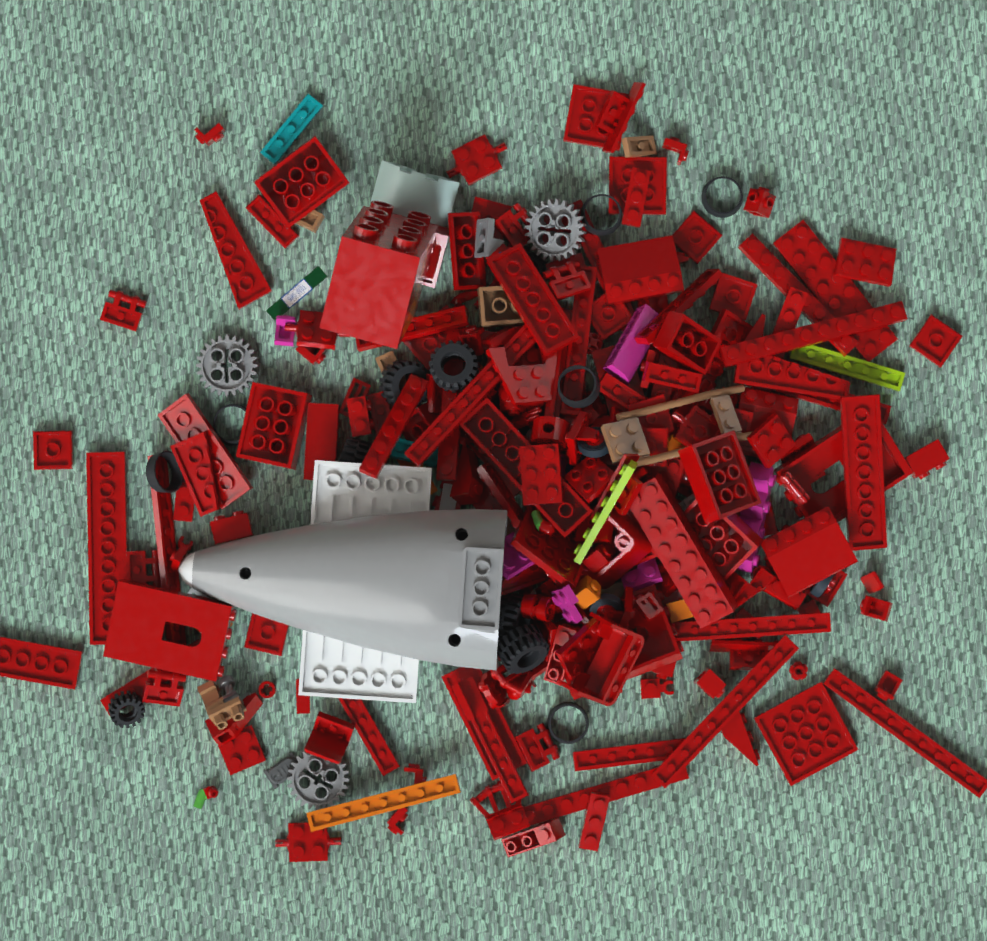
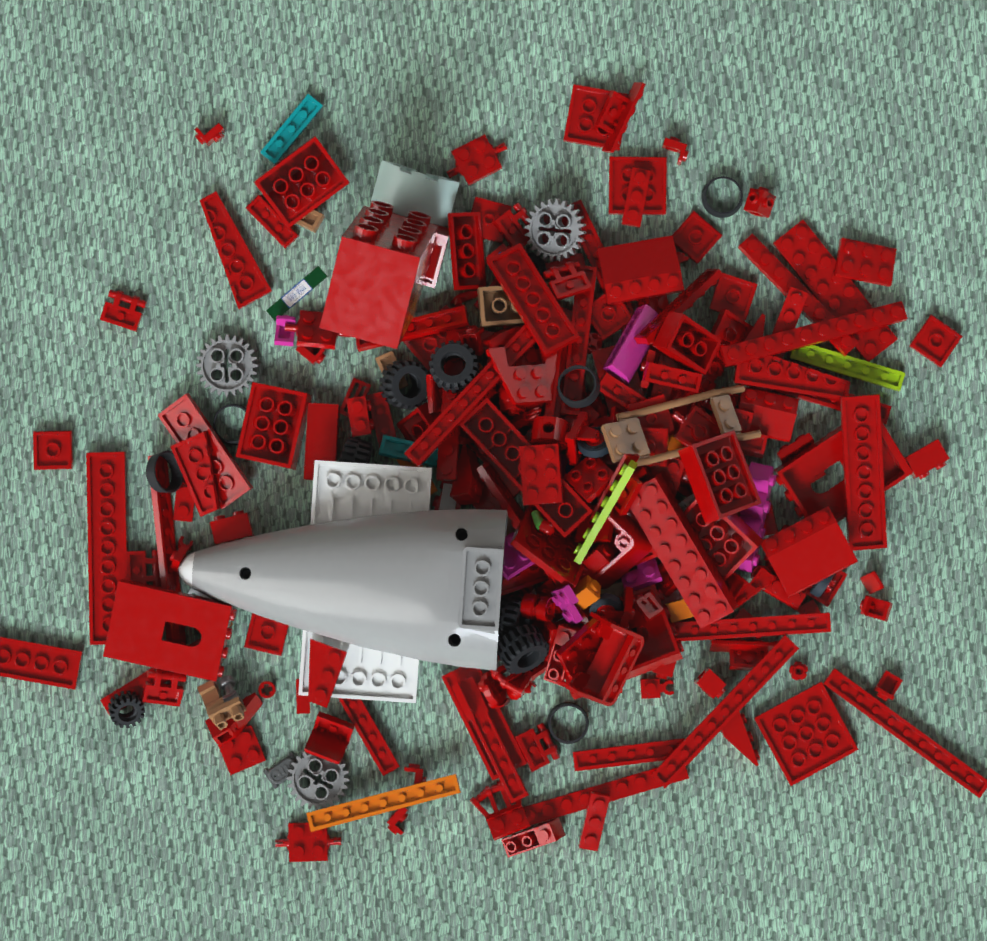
(204, 794): arm -> none
(324, 670): none -> red wing
(393, 426): red plate -> none
(484, 241): light grey slope -> none
(601, 232): black tyre -> none
(639, 146): medium nougat plate -> none
(771, 441): red plate -> none
(794, 487): red axle -> none

